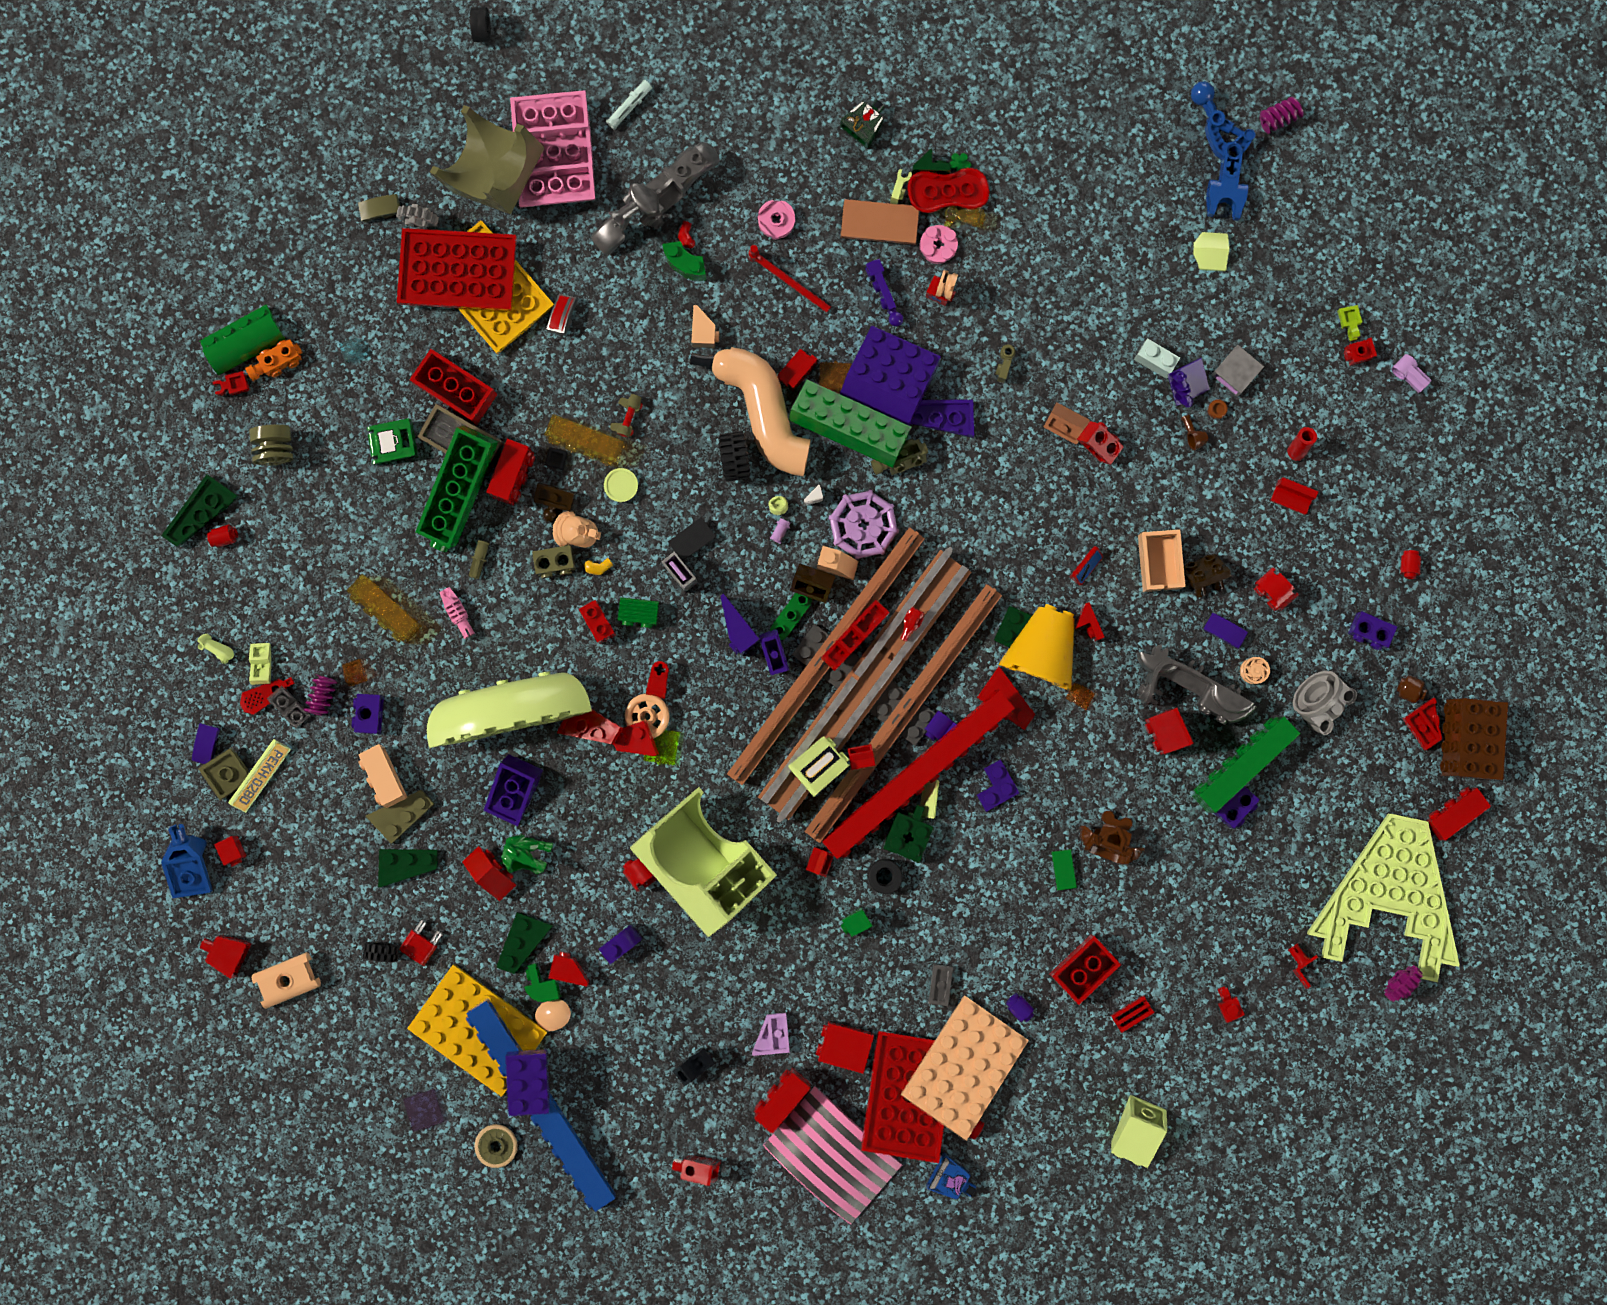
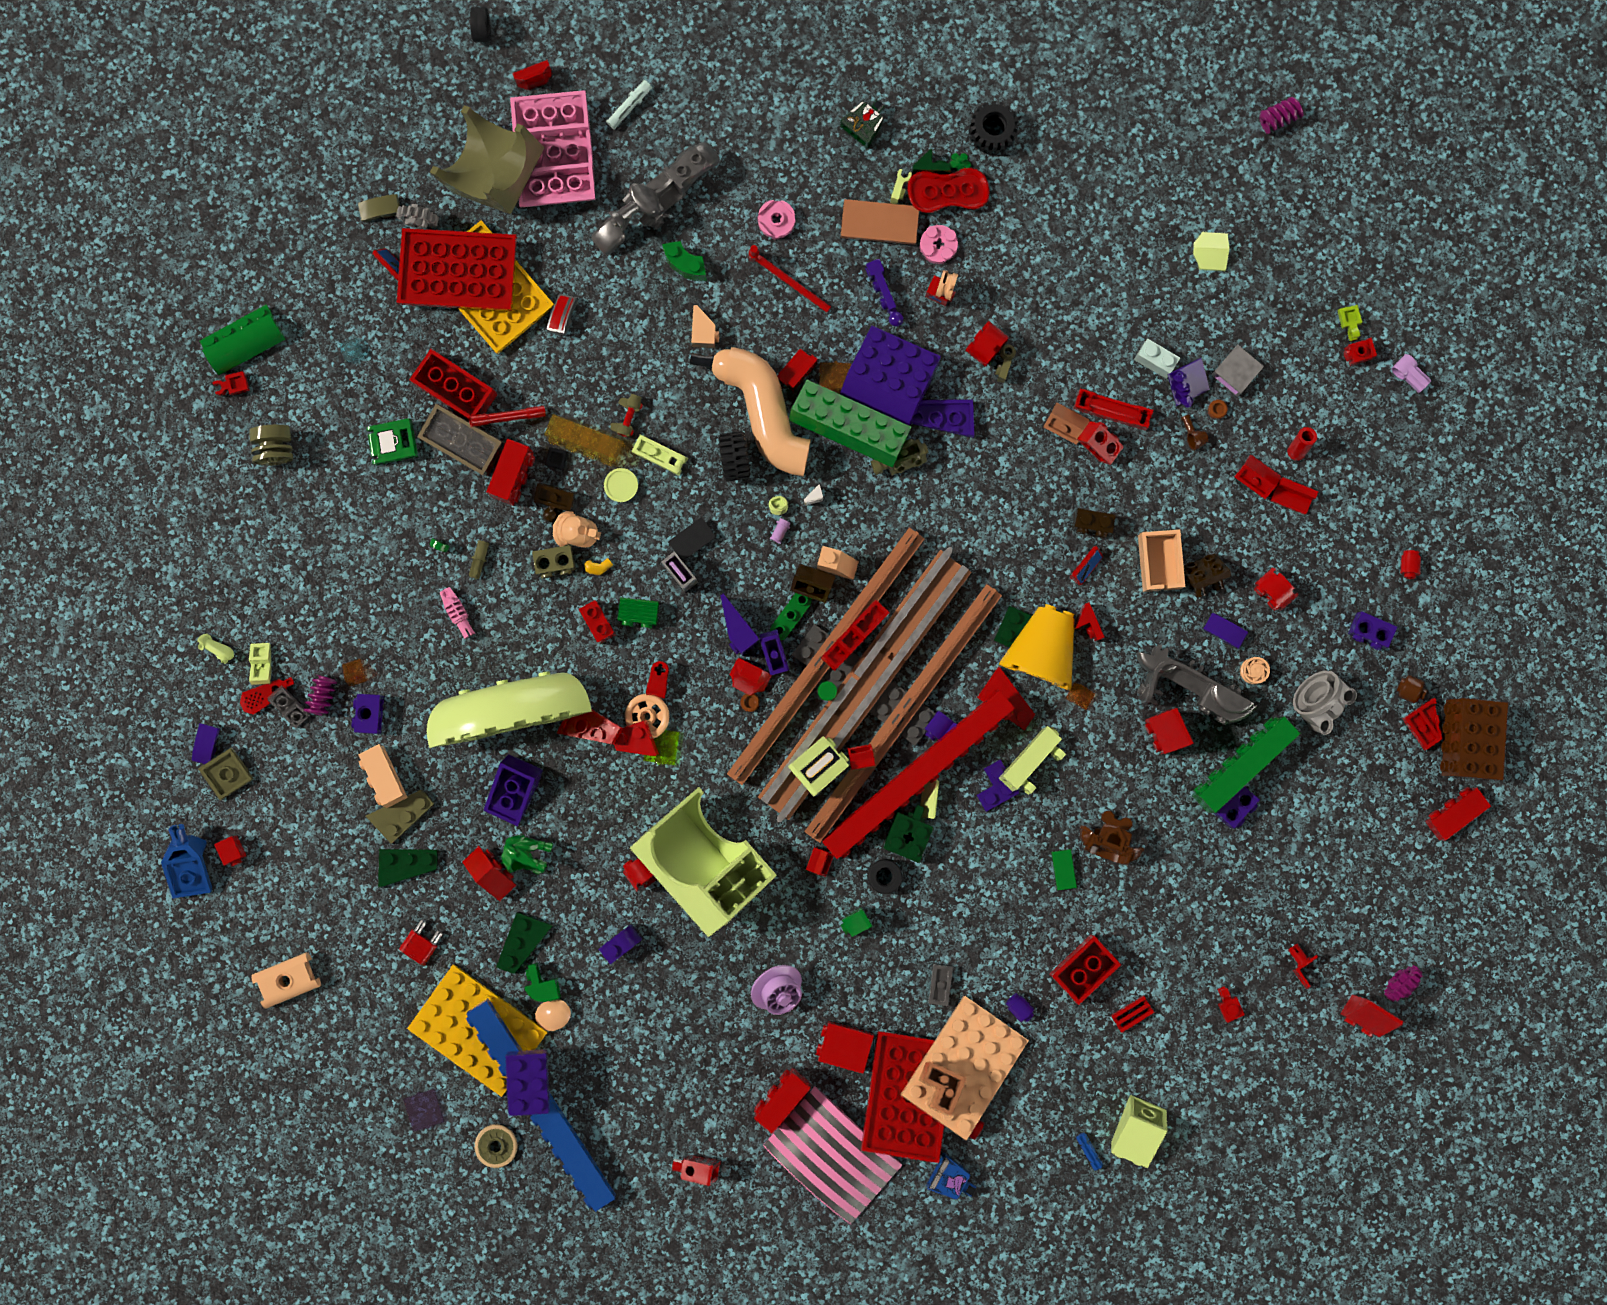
(201, 507): dark green wing -> none
(222, 536): red brick -> none
(226, 954): red torso -> none
(259, 775): tile -> none
(279, 360): orange brick -> none
(381, 951): black tyre -> none
(383, 608): clear yellow brick -> none
(387, 259): none -> slope
(456, 486): green brick -> none
(528, 413): none -> red piece
(533, 76): none -> red slope
(567, 969): red slope -> none
(659, 454): none -> yellowish green plate
(684, 236): red arm -> none
(693, 1066): black brick -> none
(749, 677): none -> red slope
(749, 703): none -> dark orange tile
(773, 1036): lavender wing -> none
(777, 989): none -> lavender piece
(827, 691): none -> green tile
(857, 533): lavender plate -> none
(912, 621): red piece -> none
(947, 1086): none -> nougat brick
(969, 216): clear yellow animal -> none
(987, 343): none -> red brick
(993, 113): none -> black tyre
(1030, 758): none -> yellowish green brick
(1089, 1151): none -> blue axle
(1093, 522): none -> dark brown brick
(1113, 409): none -> red piece
(1227, 188): blue piece -> none
(1258, 477): none -> red panel
(1369, 1017): none -> red slope
(1399, 877): yellowish green wing -> none

